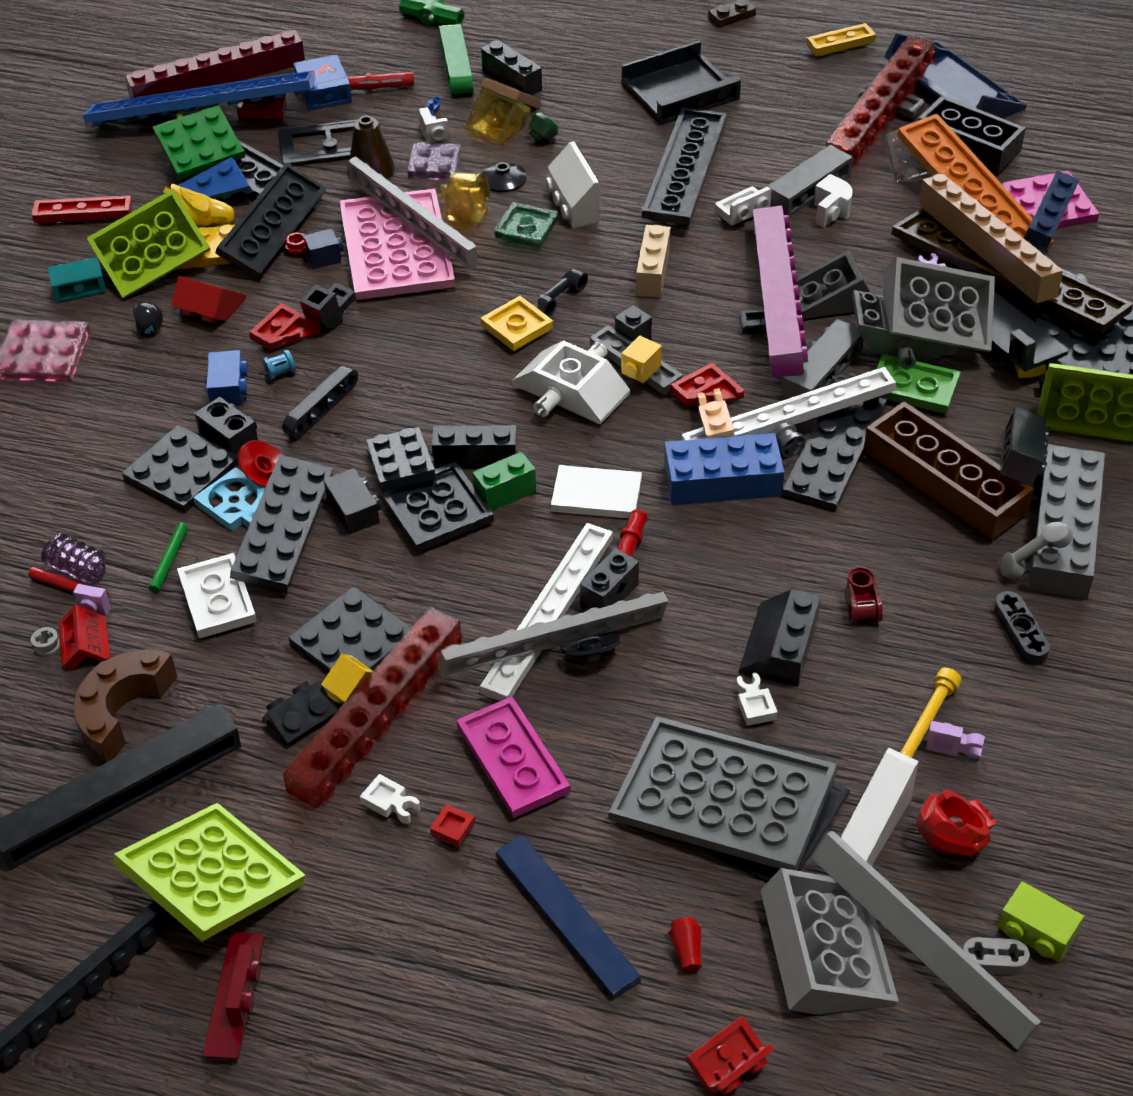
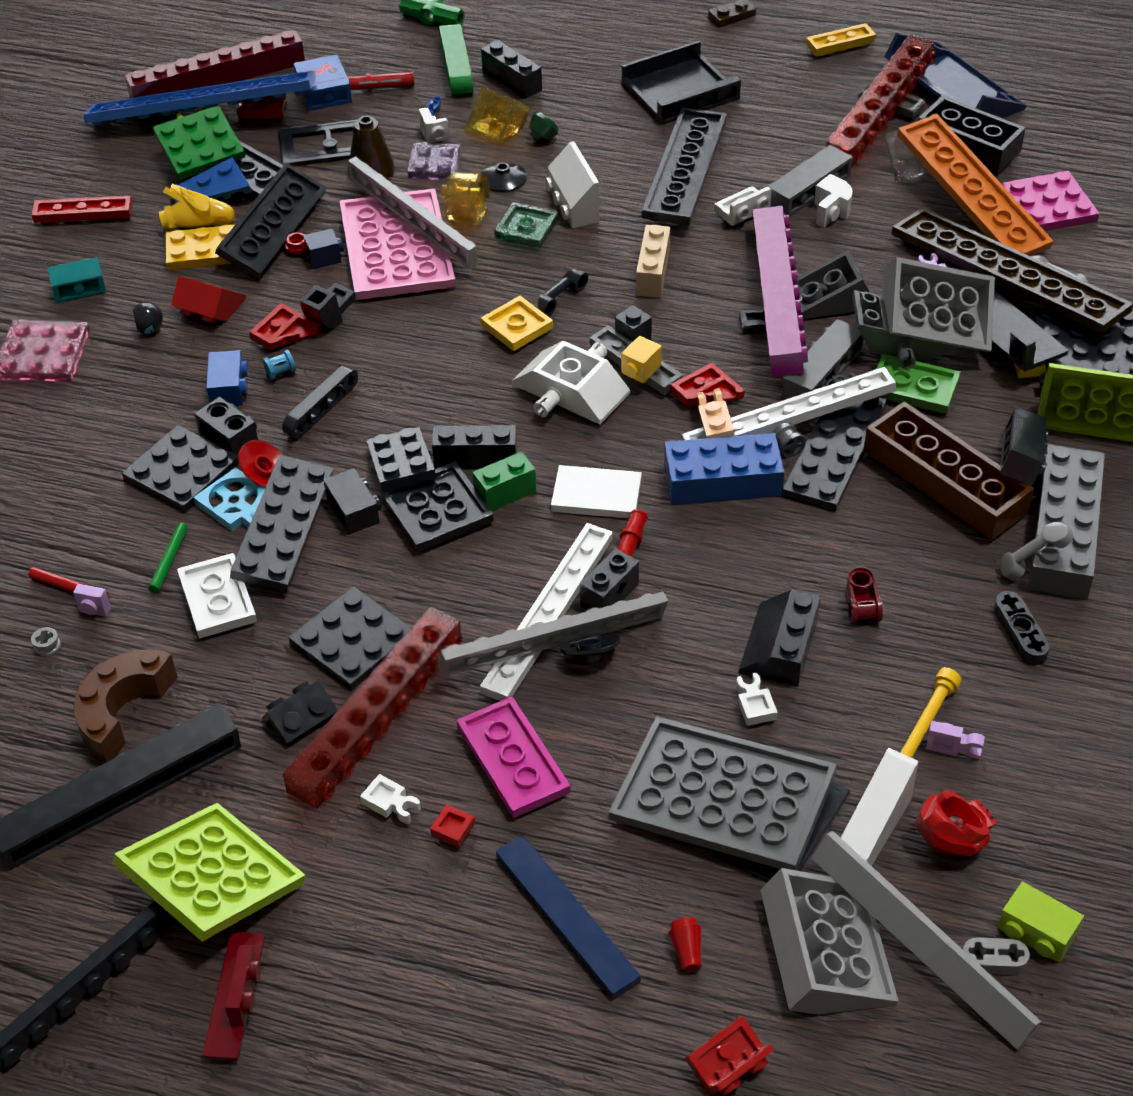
(75, 558): clear purple piece -> none
(83, 635): red panel -> none
(148, 243): lime slope -> none
(345, 678): yellow brick -> none
(511, 92): medium nougat tile -> none
(991, 238): medium nougat brick -> none
(1051, 211): dark blue brick -> none

